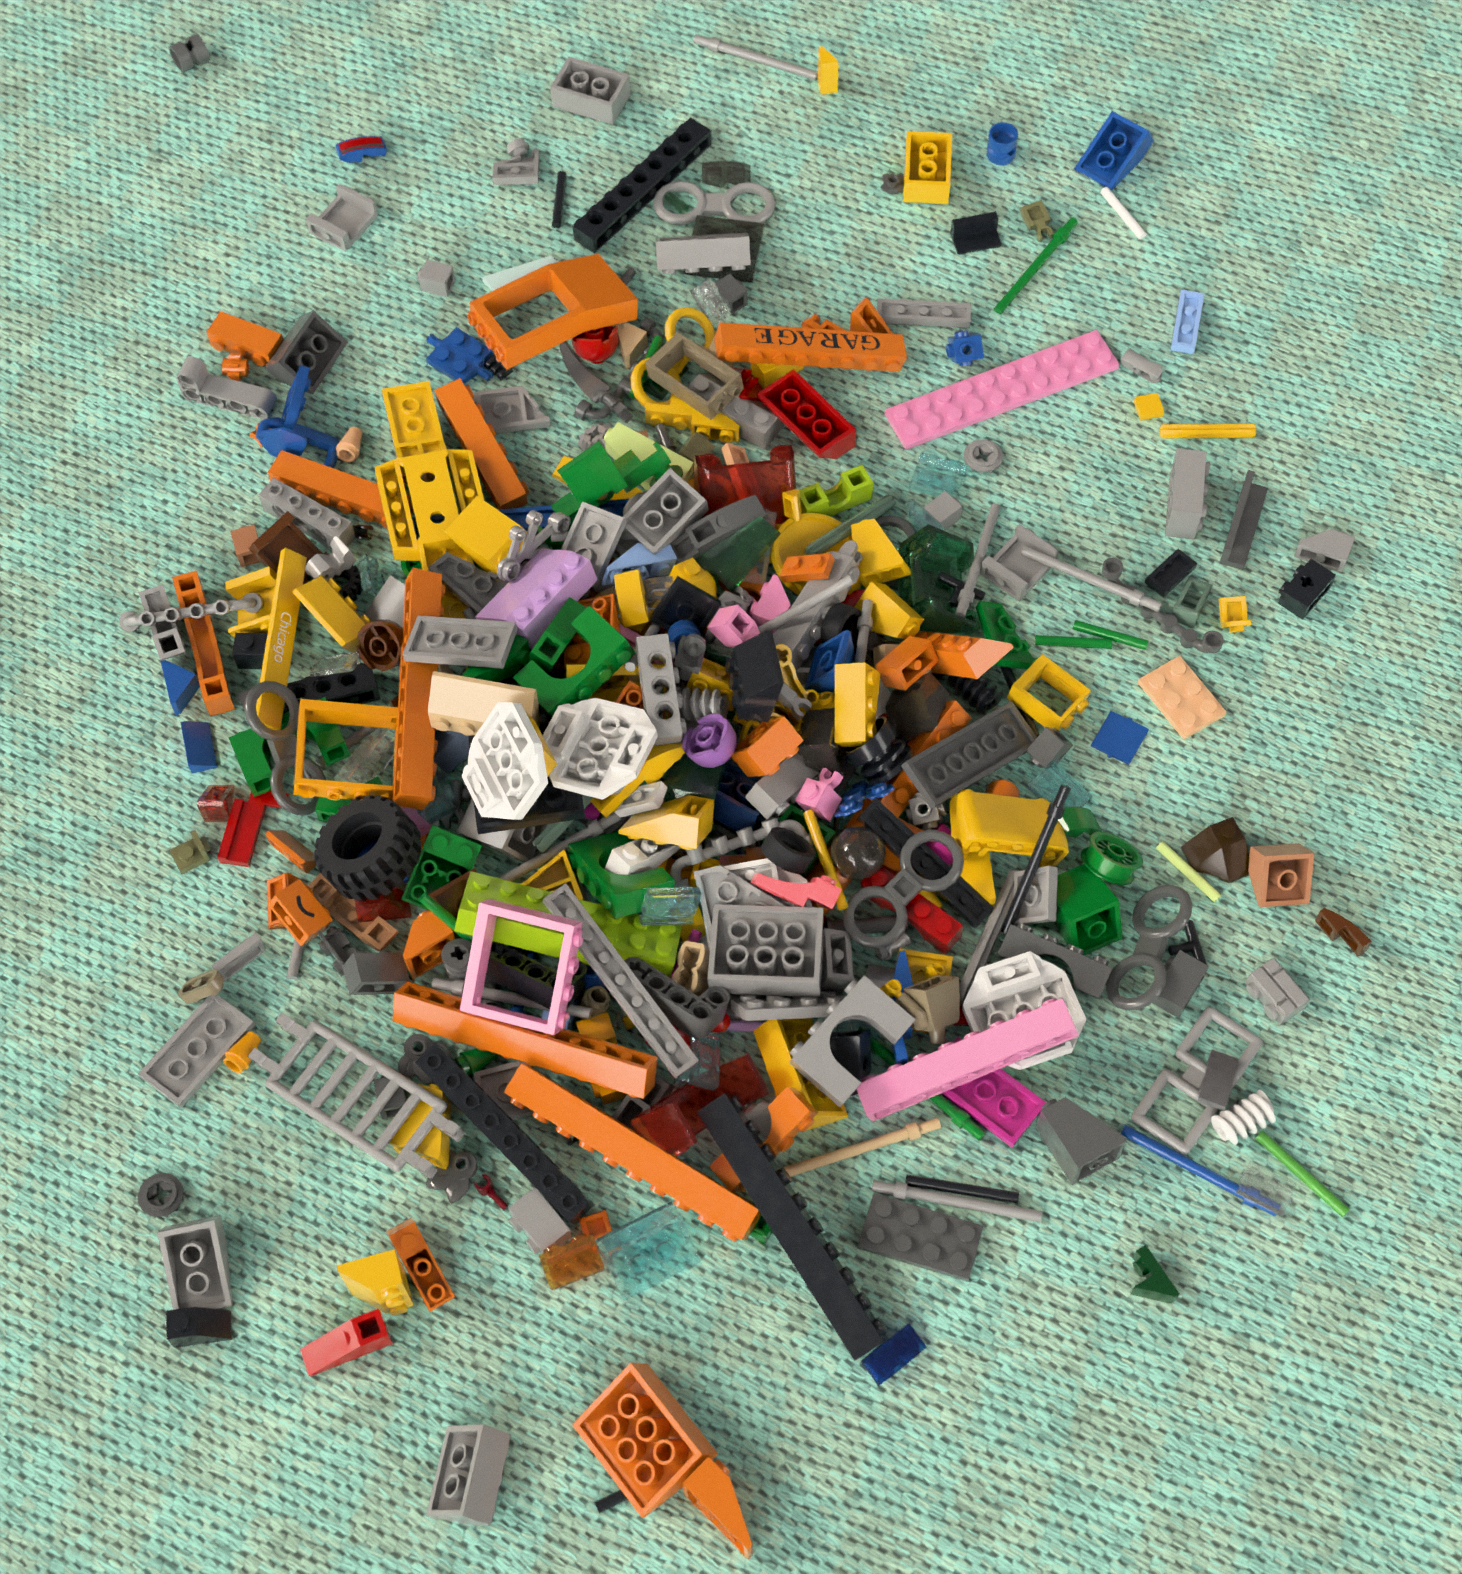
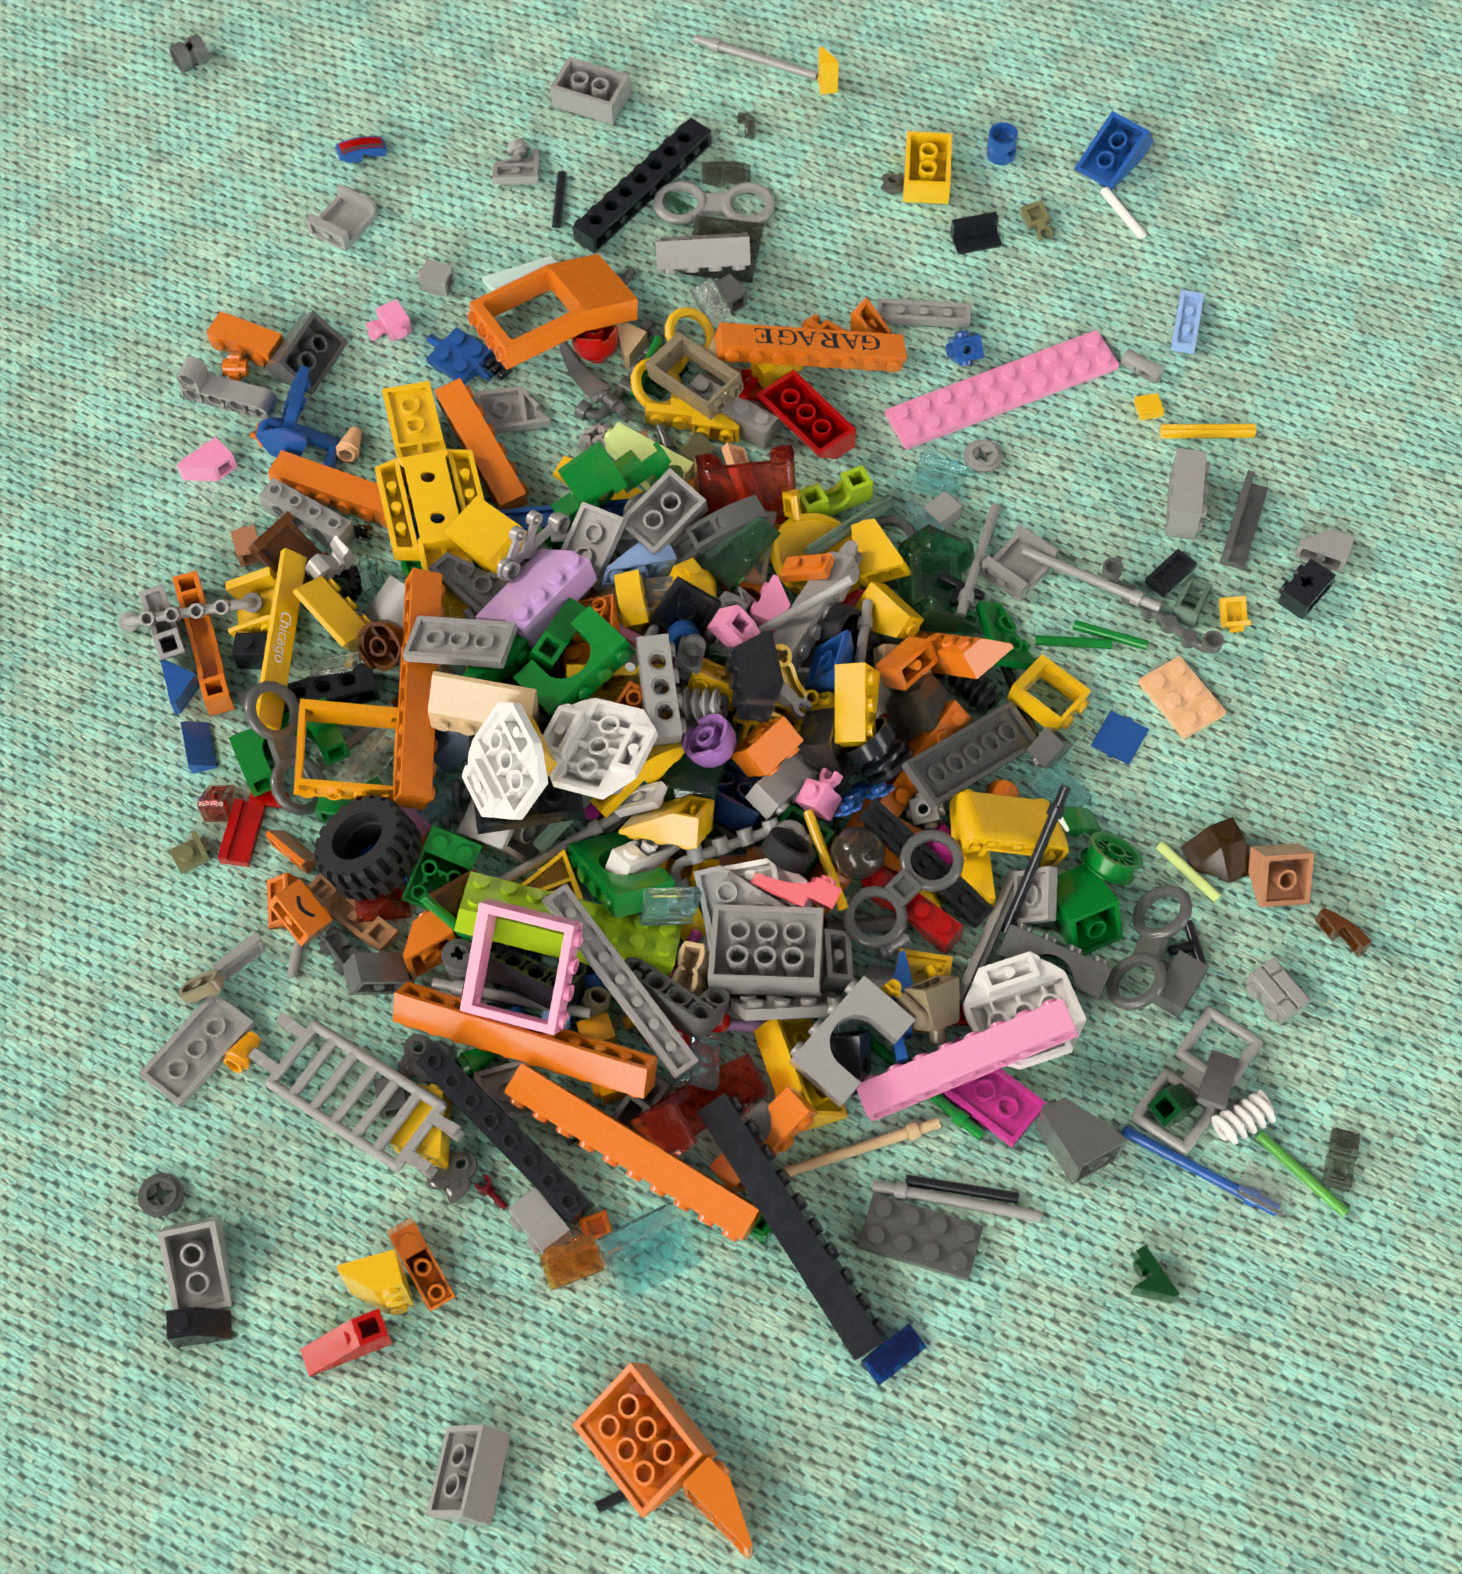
(207, 463): none -> bright pink slope
(391, 321): none -> bright pink brick
(750, 124): none -> clear smoke arm
(1059, 237): green bar -> none
(1173, 1104): none -> dark green brick
(1340, 1159): none -> clear smoke slope

